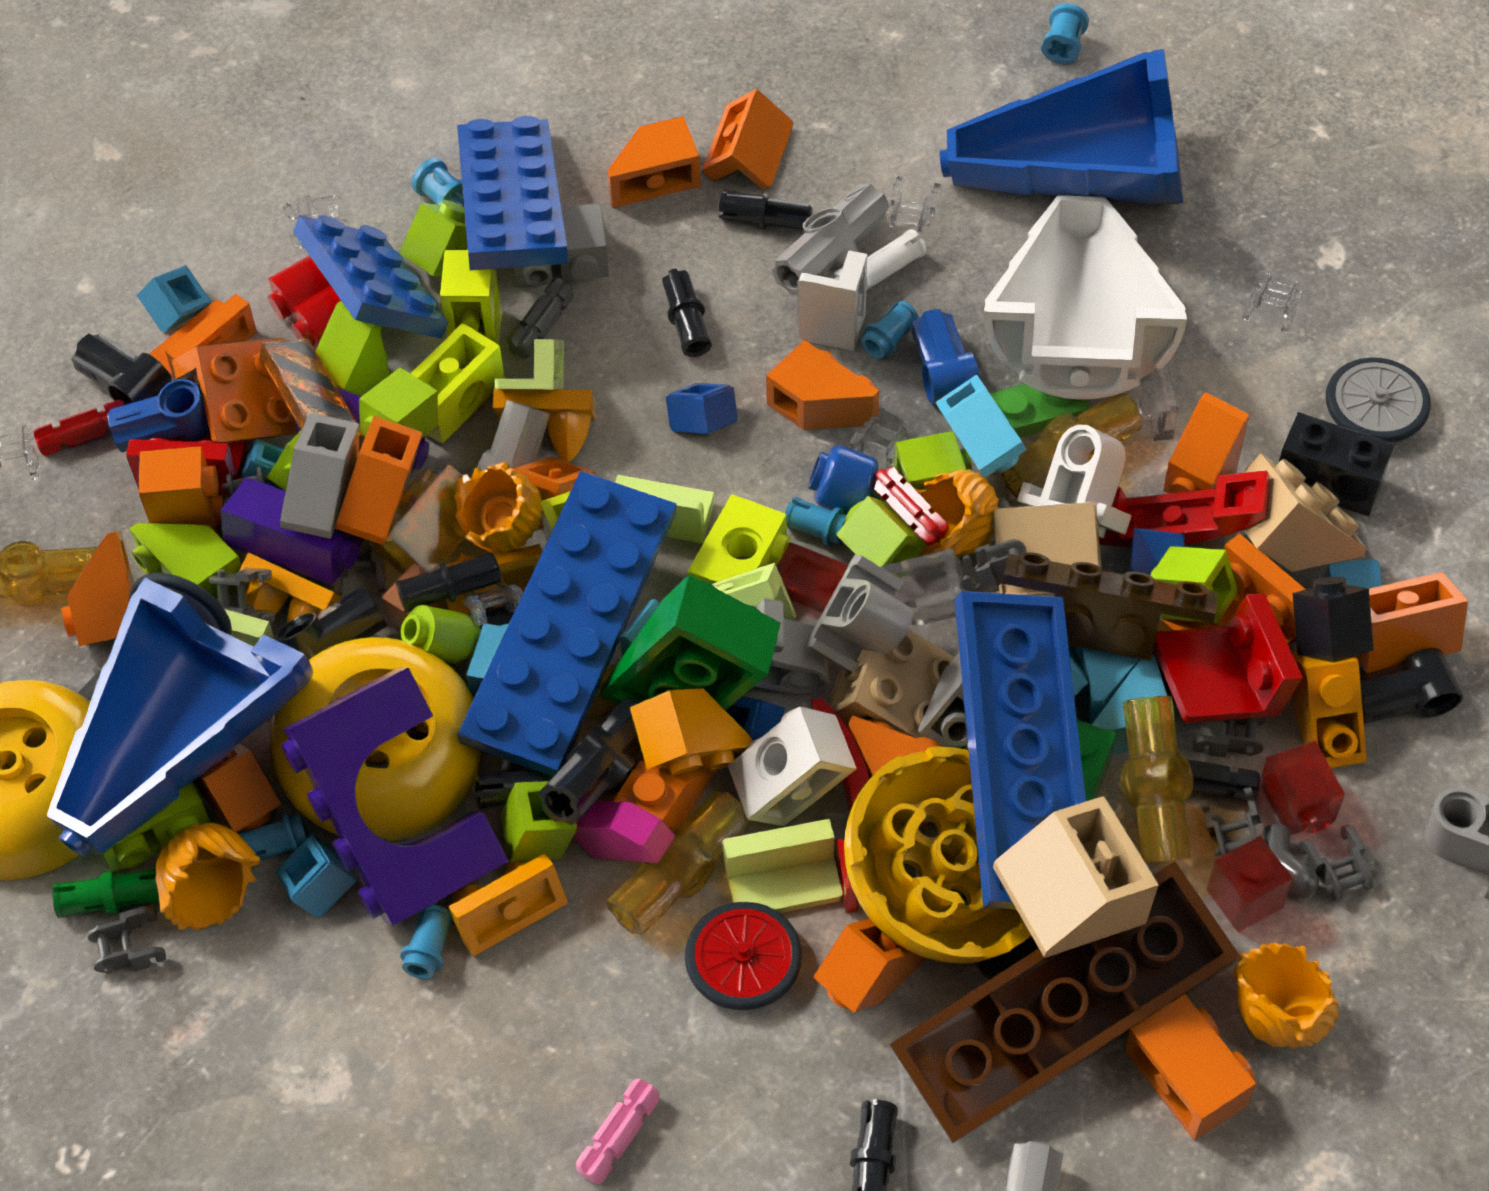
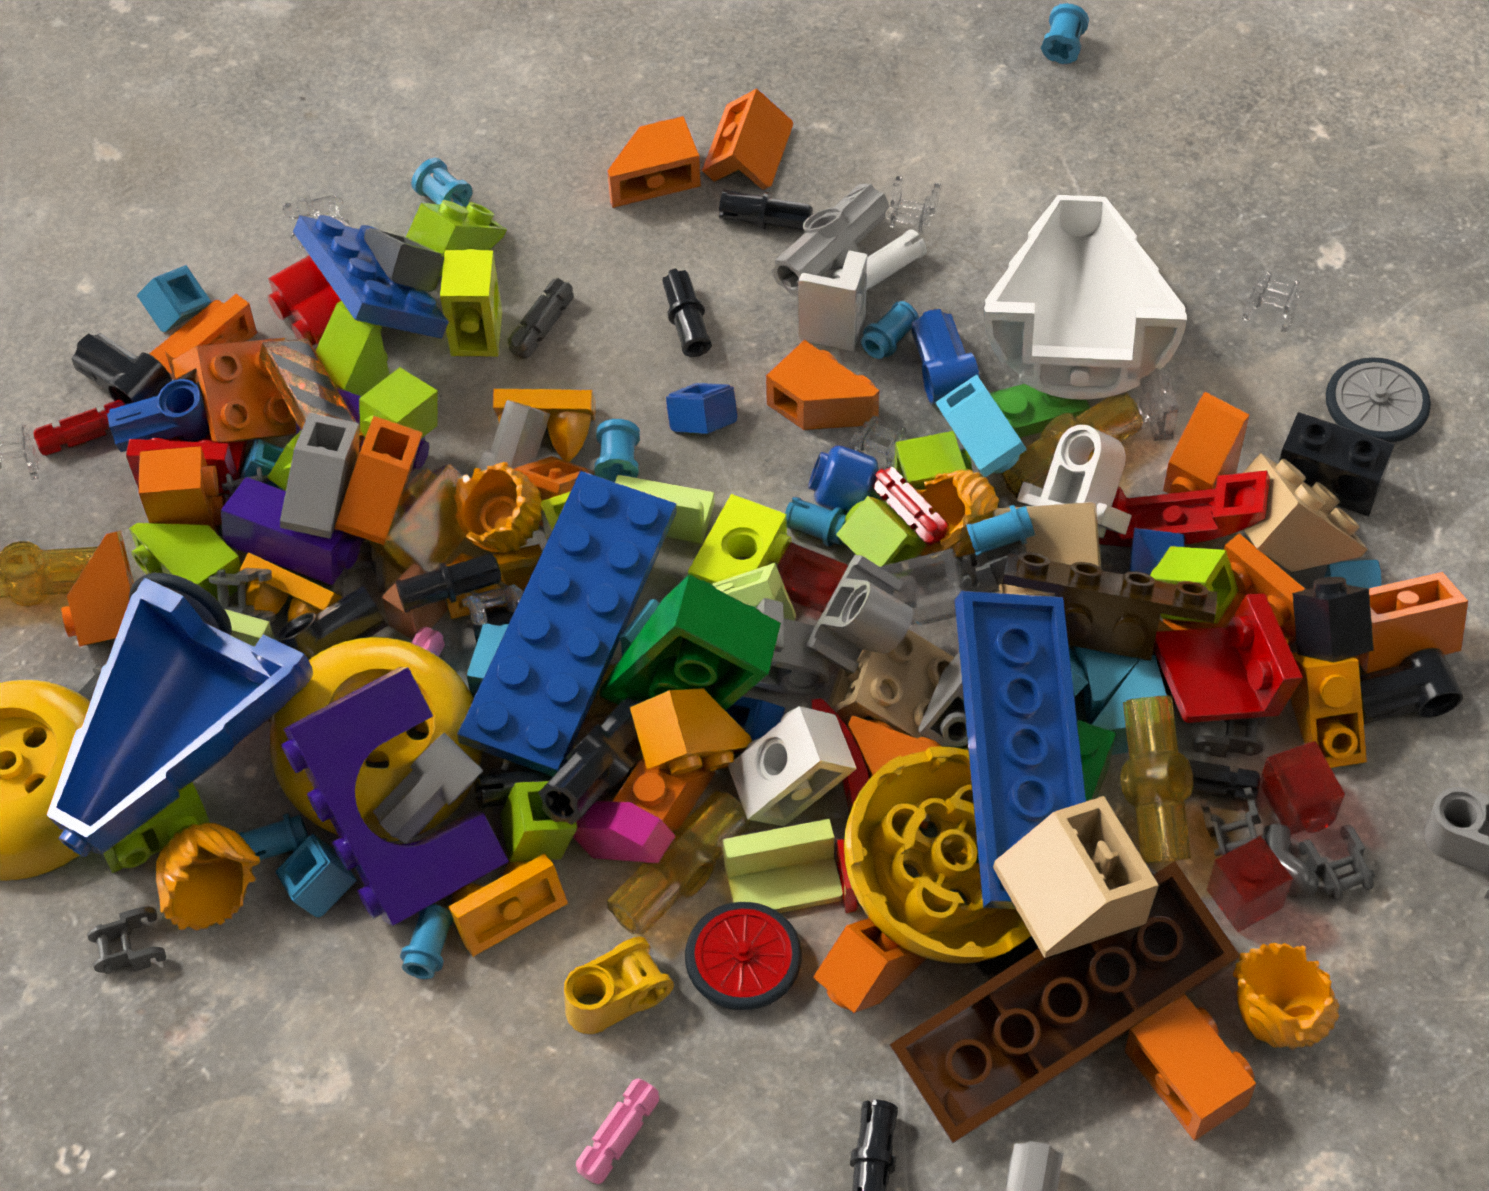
(105, 893): green pin -> none
(238, 791): orange slope -> none
(405, 259): none -> dark grey slope
(435, 779): none -> light grey piece
(441, 632): lime brick -> none
(463, 374): neon yellow brick -> none
(510, 194): blue plate -> none
(547, 368): yellowish green panel -> none
(584, 247): light grey slope -> none
(617, 444): none -> dark azure bush
(623, 979): none -> yellow piece
(1001, 530): none -> dark azure pin
(1082, 138): blue cone -> none

